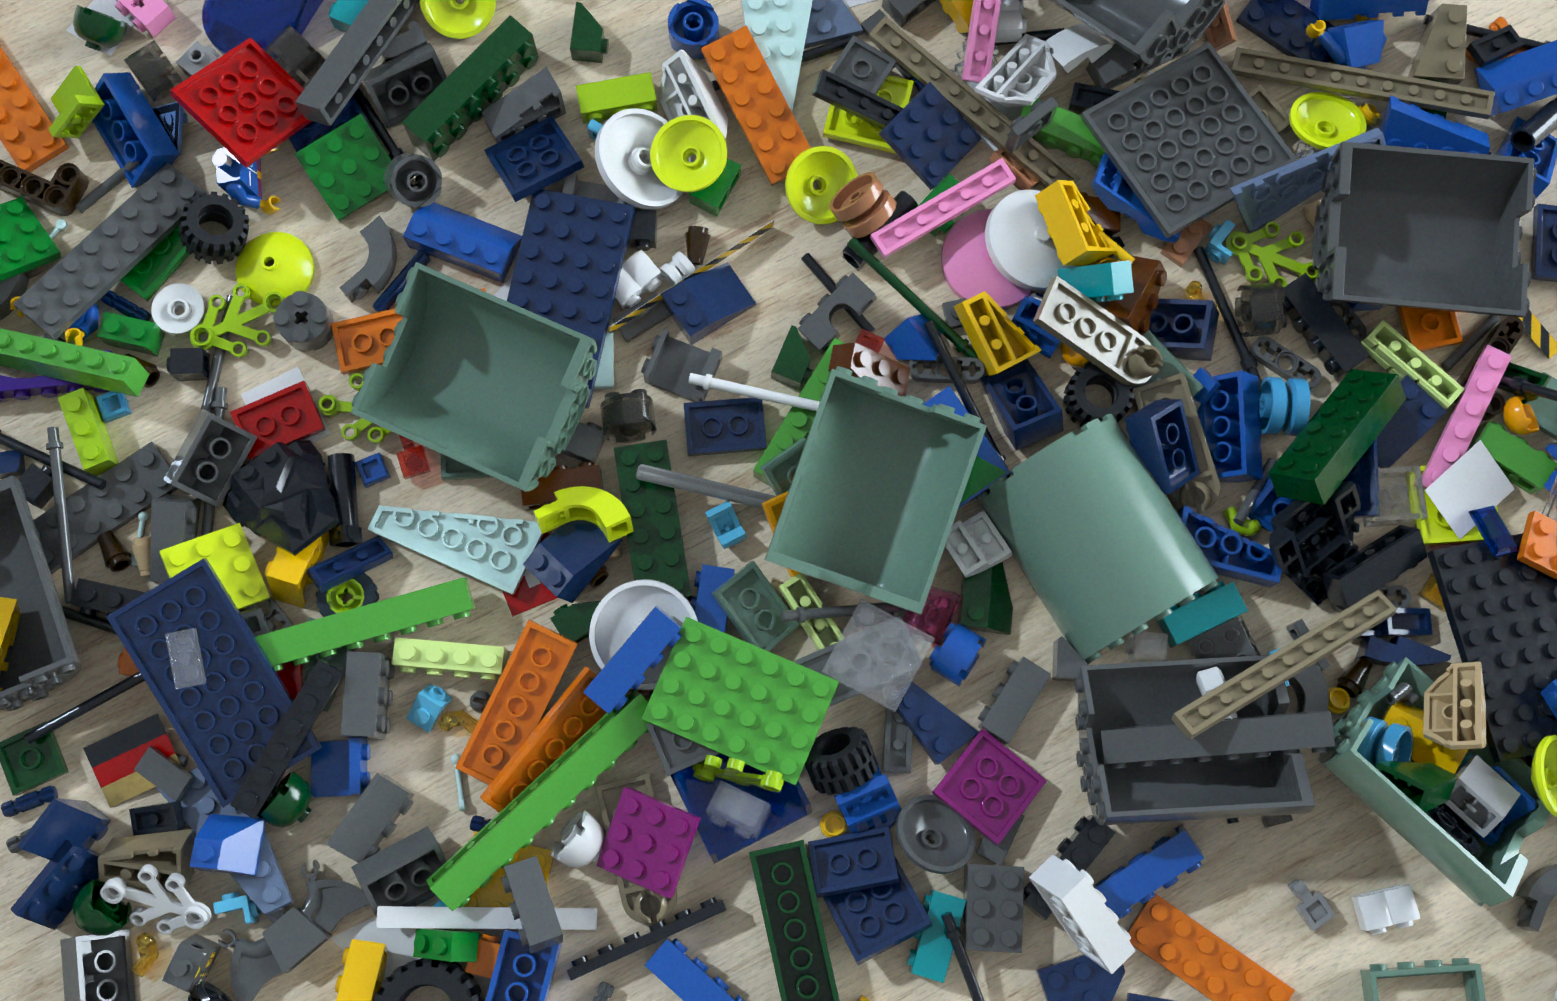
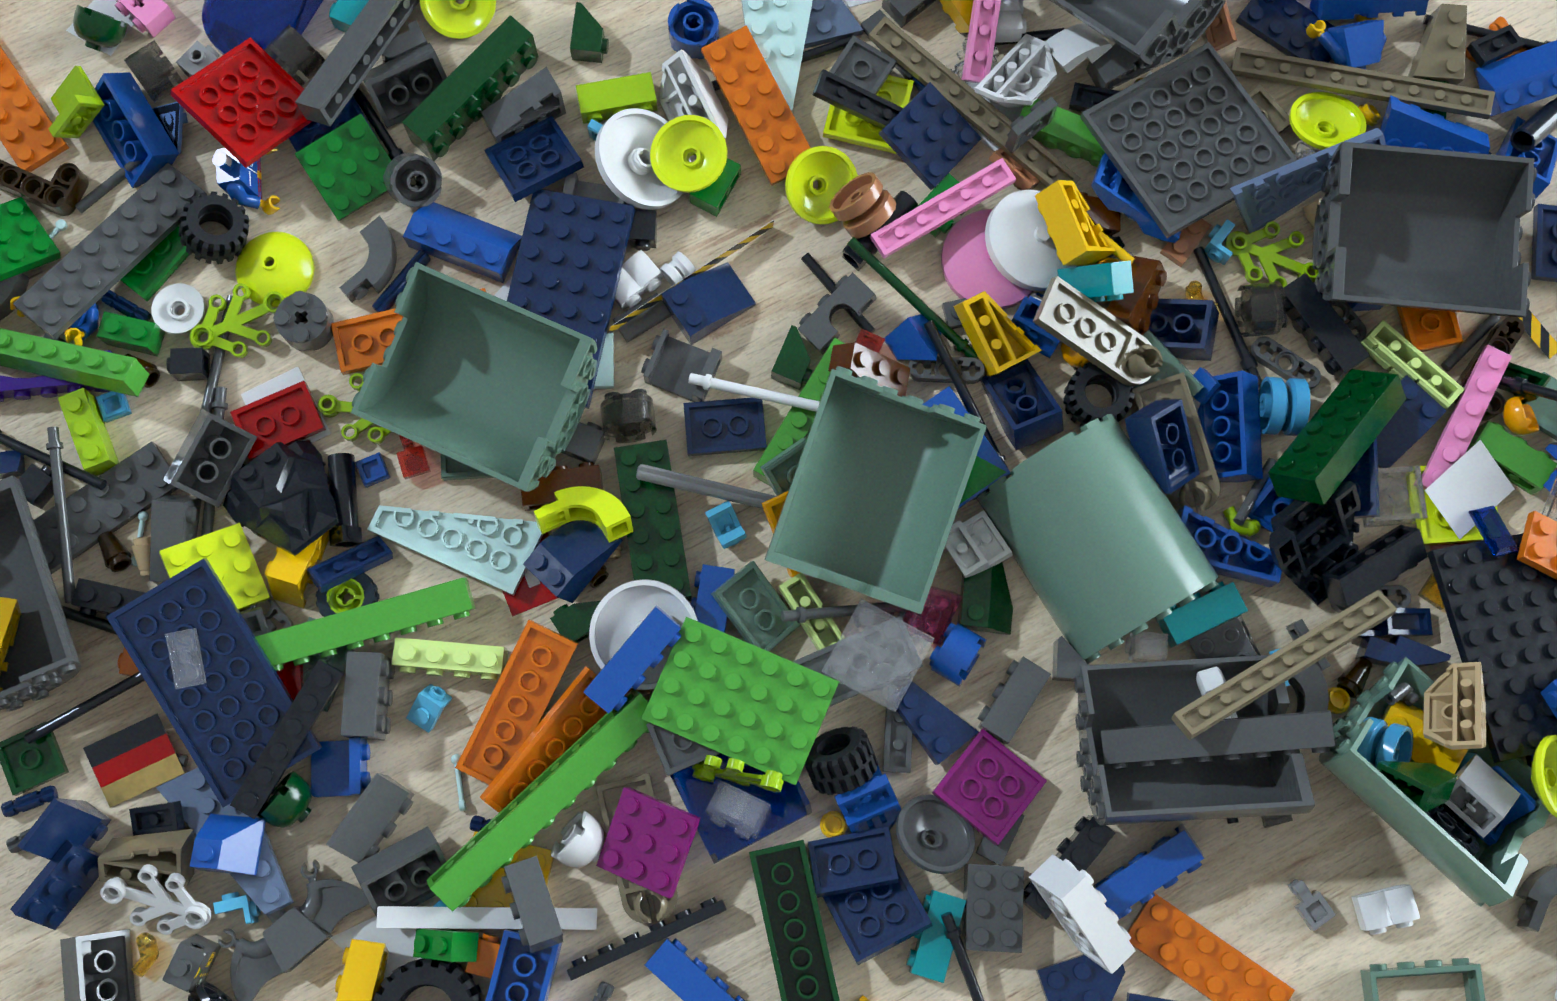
(96, 914): dark green cylinder -> none
(164, 773): dark grey tile -> none
(457, 718): clear yellow arm -> none
(478, 707): dark grey hinge -> none
(697, 243): dark brown cone -> none

